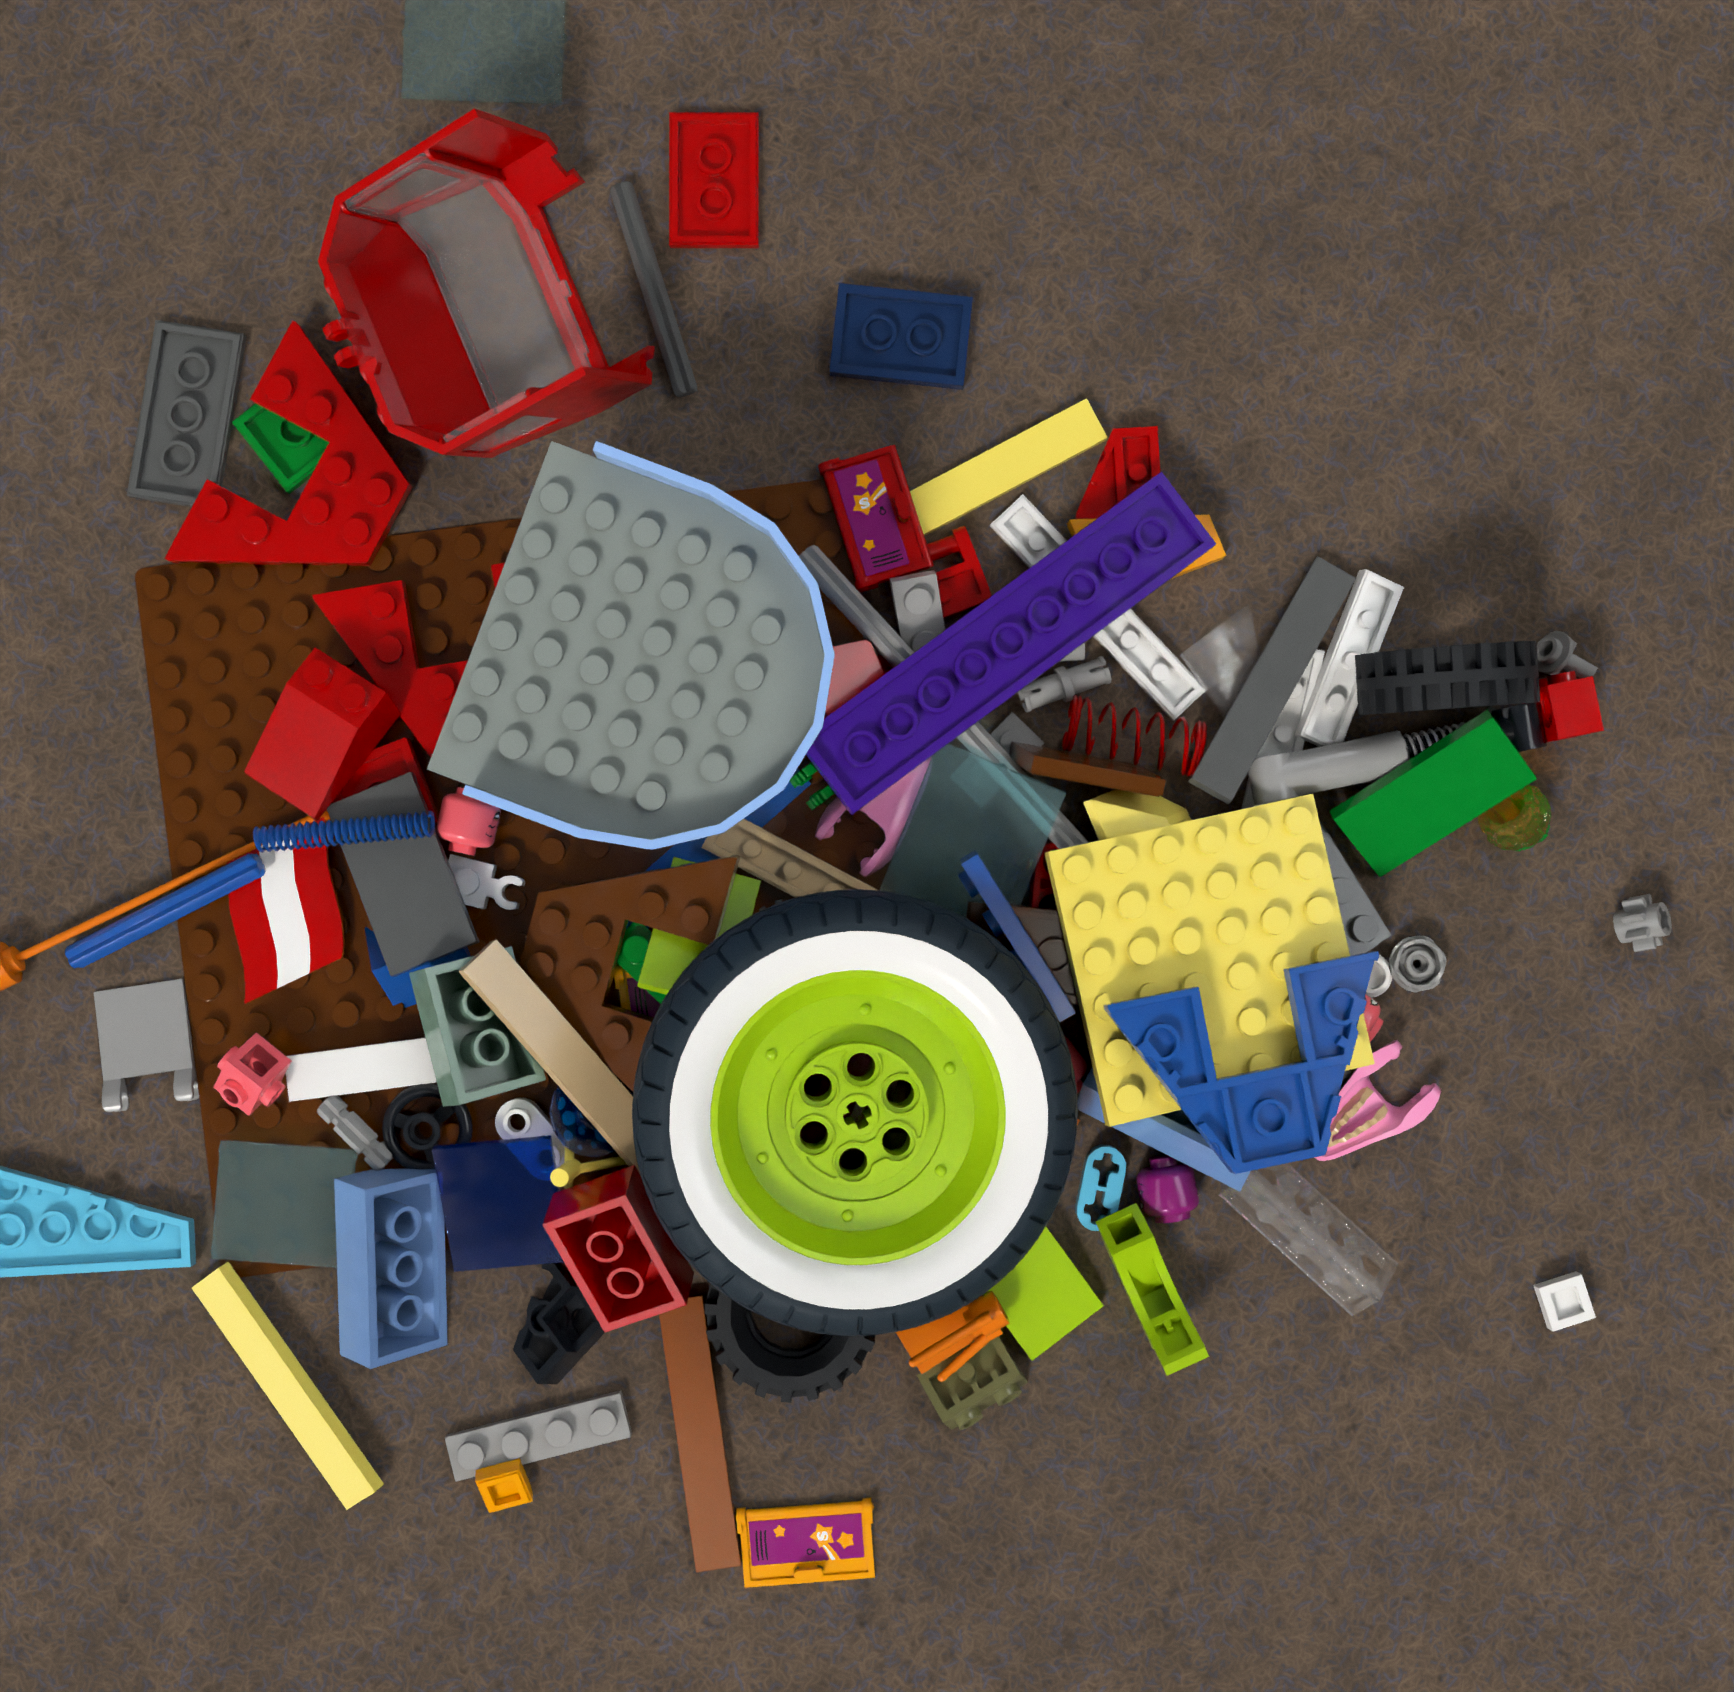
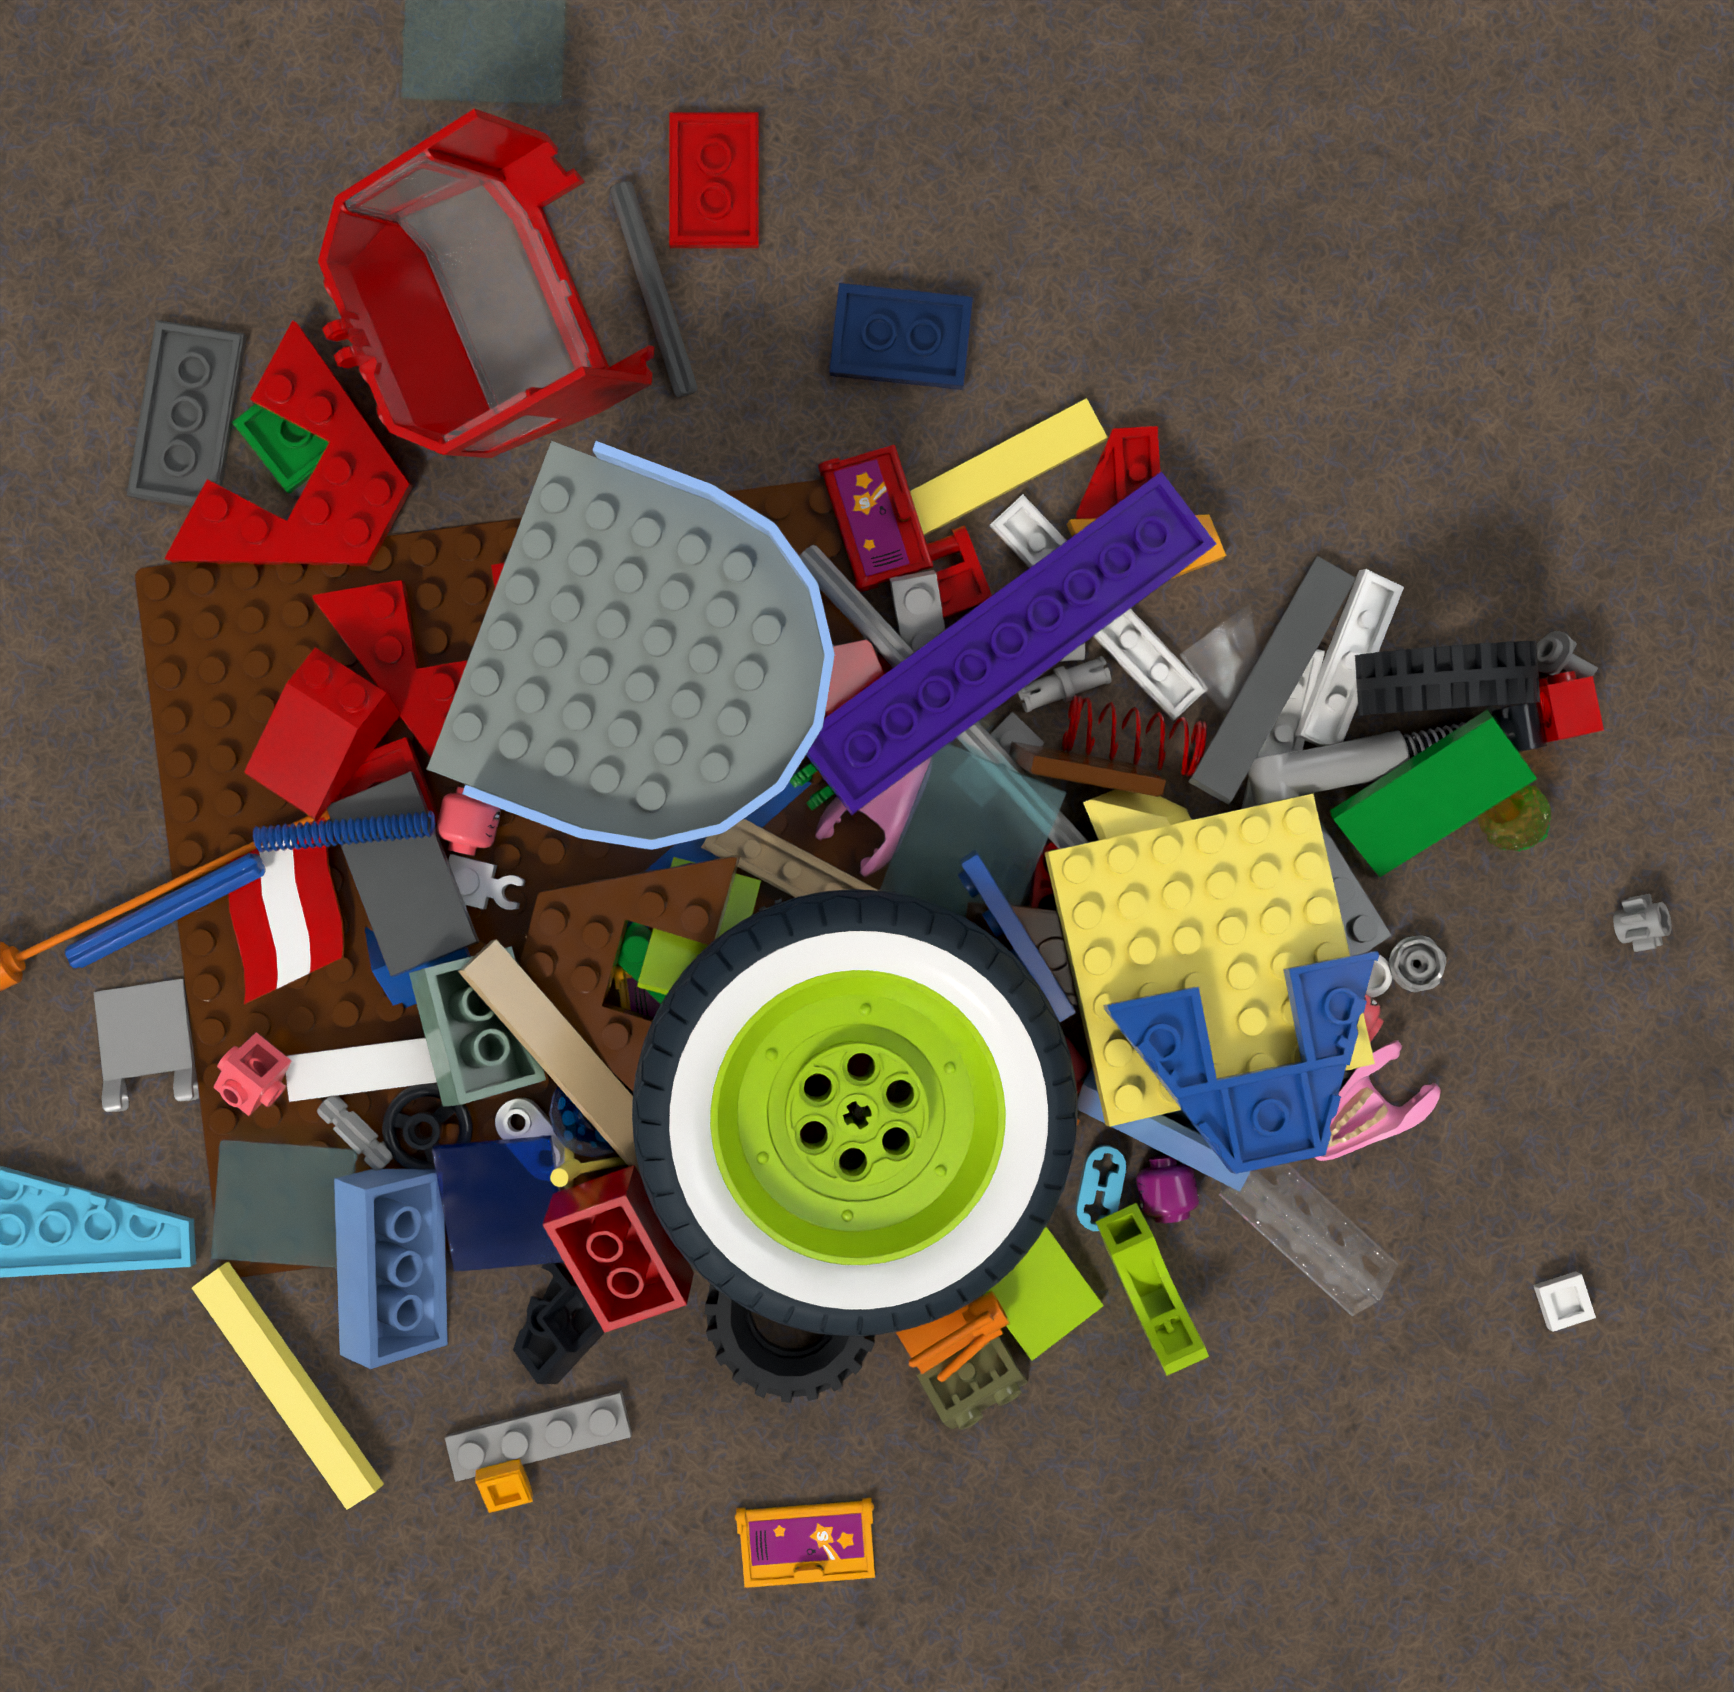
(700, 1436): dark orange tile -> none

